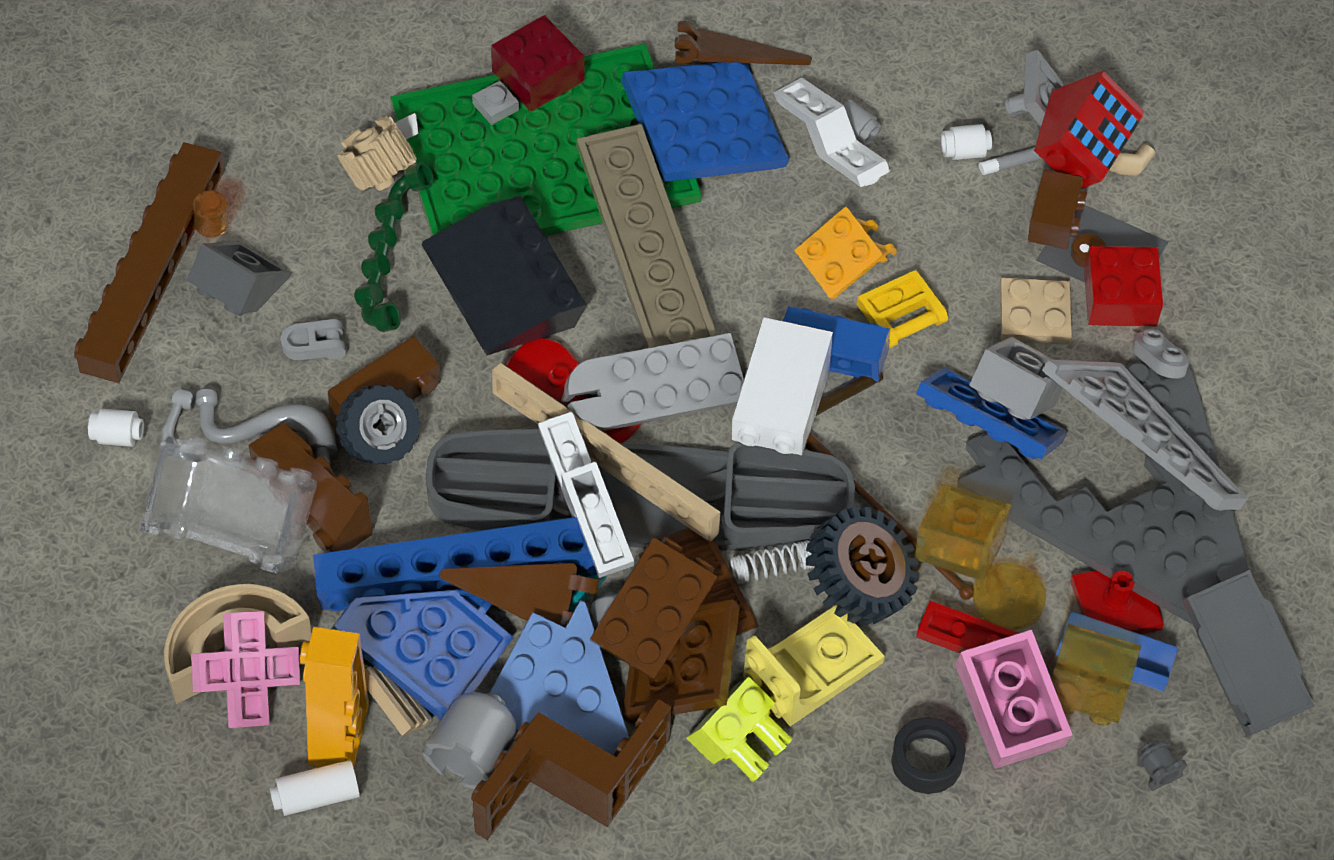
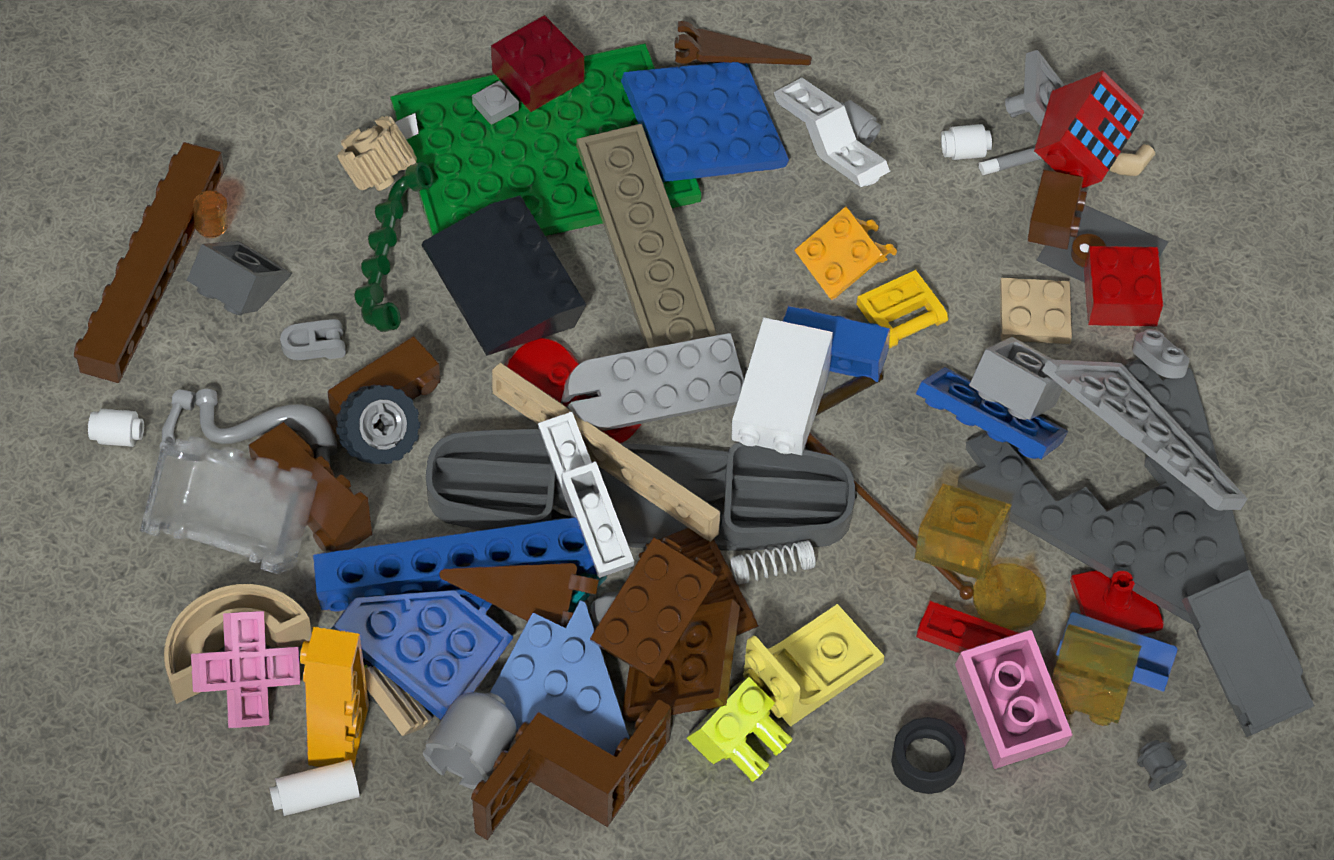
(859, 589): wheel -> none

